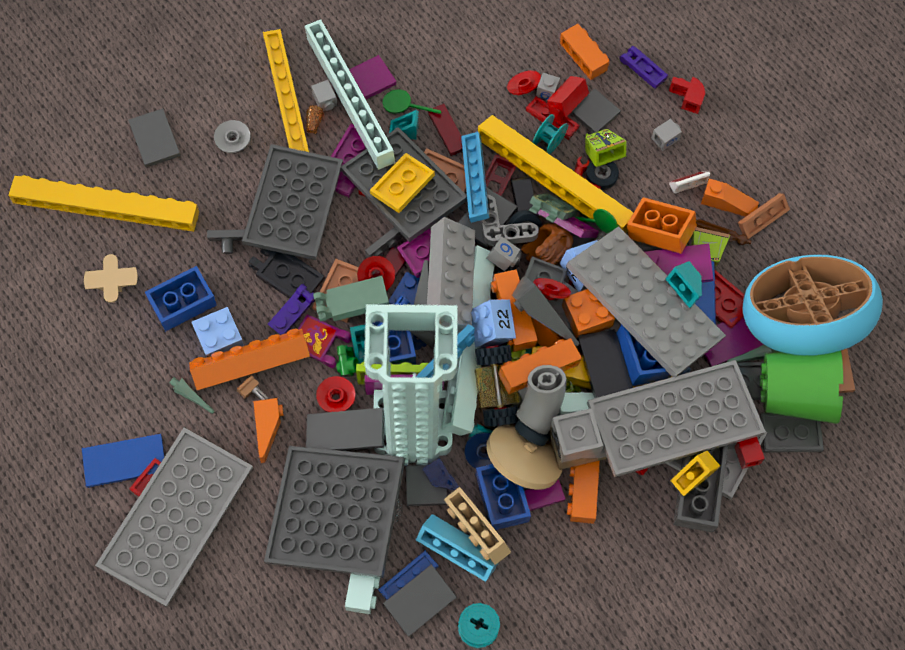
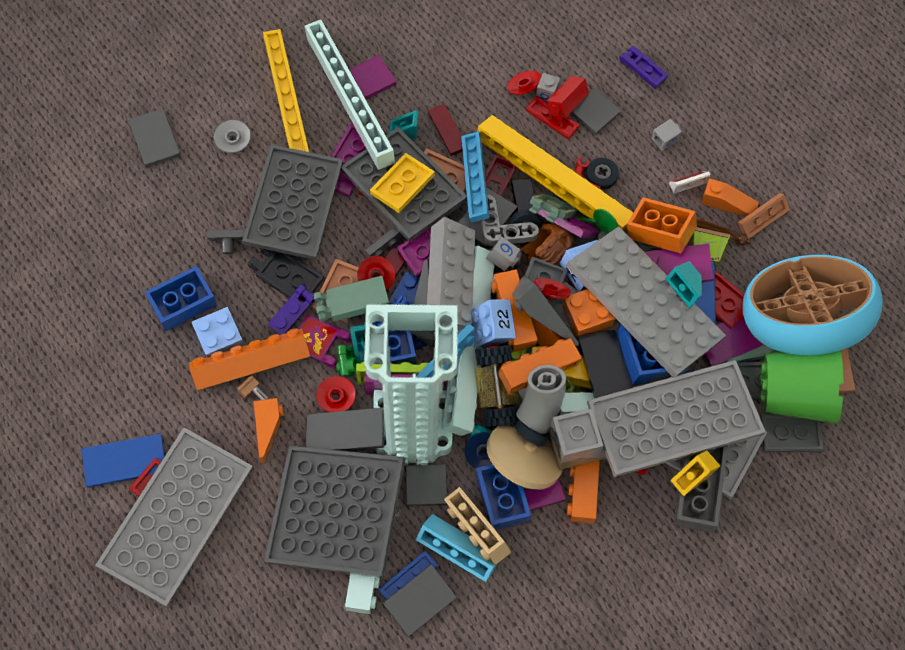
(104, 203): yellow brick -> none
(111, 278): tan piece -> none
(186, 391): sand green piece -> none
(314, 116): clear orange cone -> none
(324, 95): light grey brick -> none
(400, 100): green piece -> none
(439, 476): clear blue slope -> none
(482, 637): teal piece -> none
(550, 134): teal piece -> none
(584, 51): orange brick -> none
(604, 146): lime torso -> none
(692, 91): red brick -> none
(749, 452): red brick -> none

